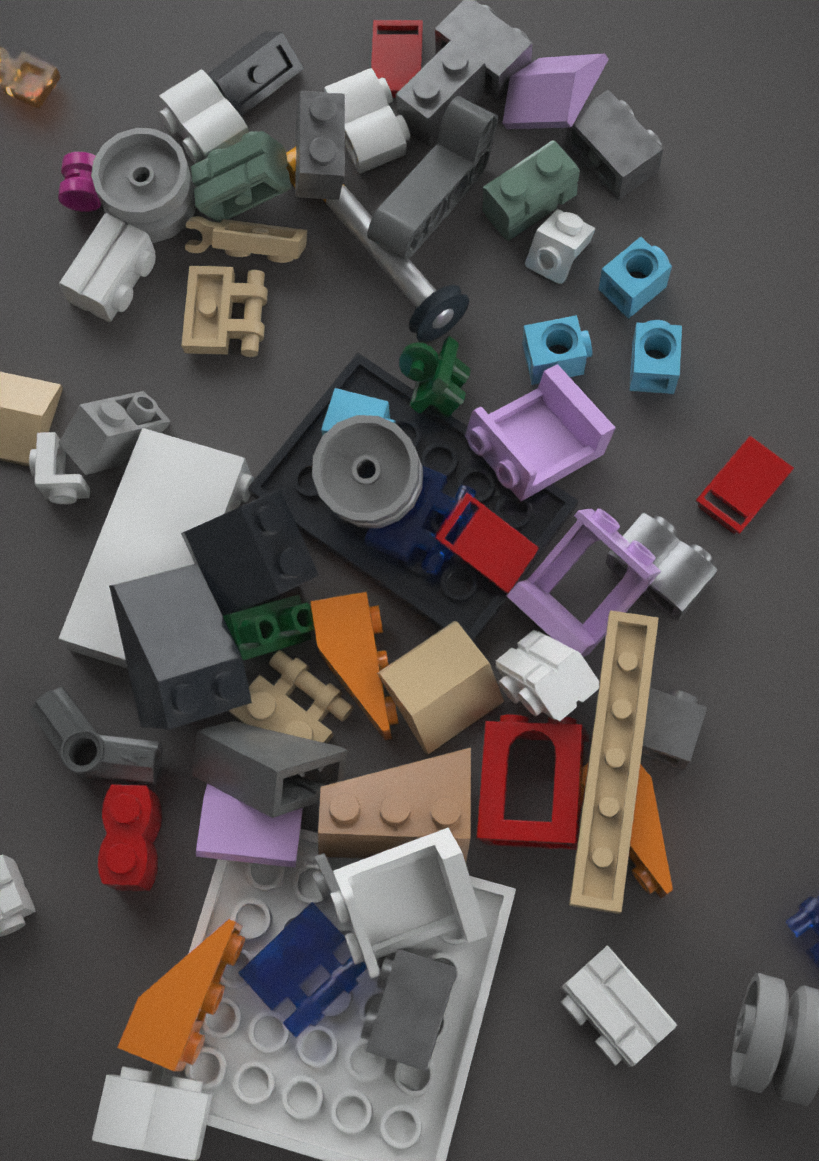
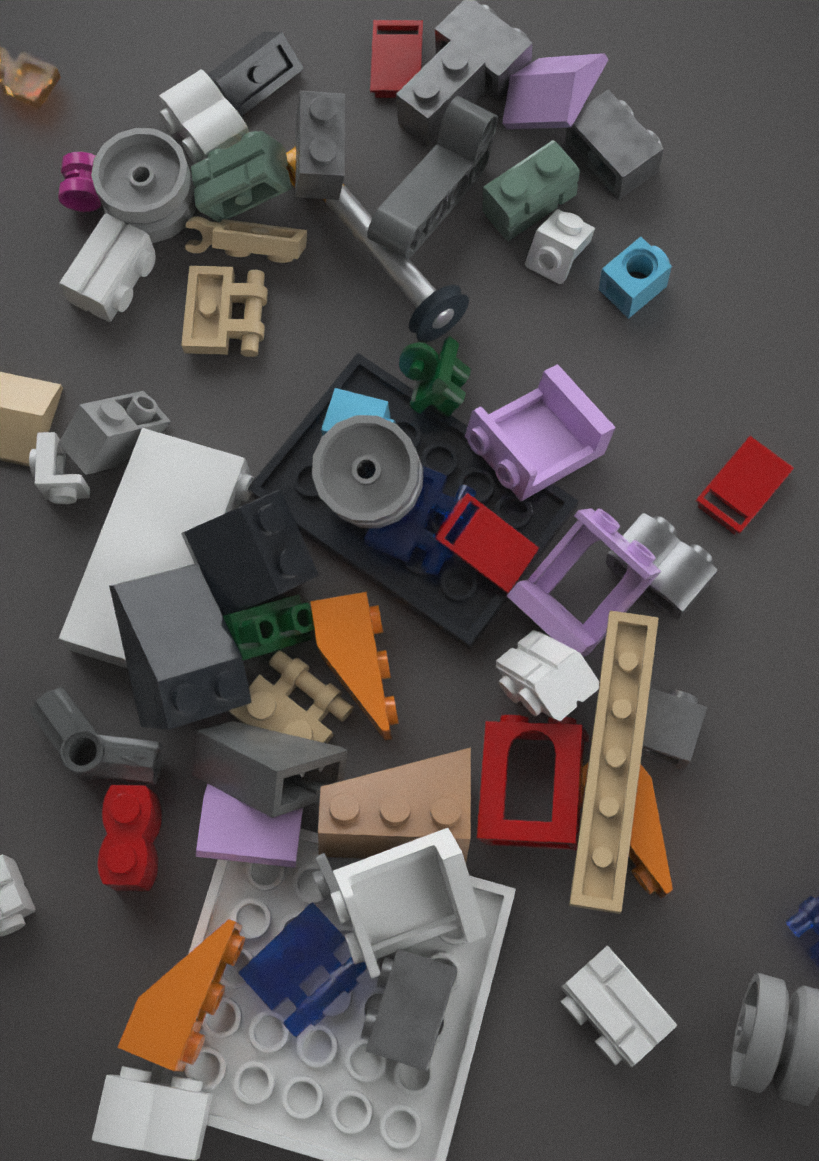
(371, 127): white brick -> none
(442, 686): tan slope -> none
(563, 332): medium azure brick -> none
(650, 373): medium azure brick -> none

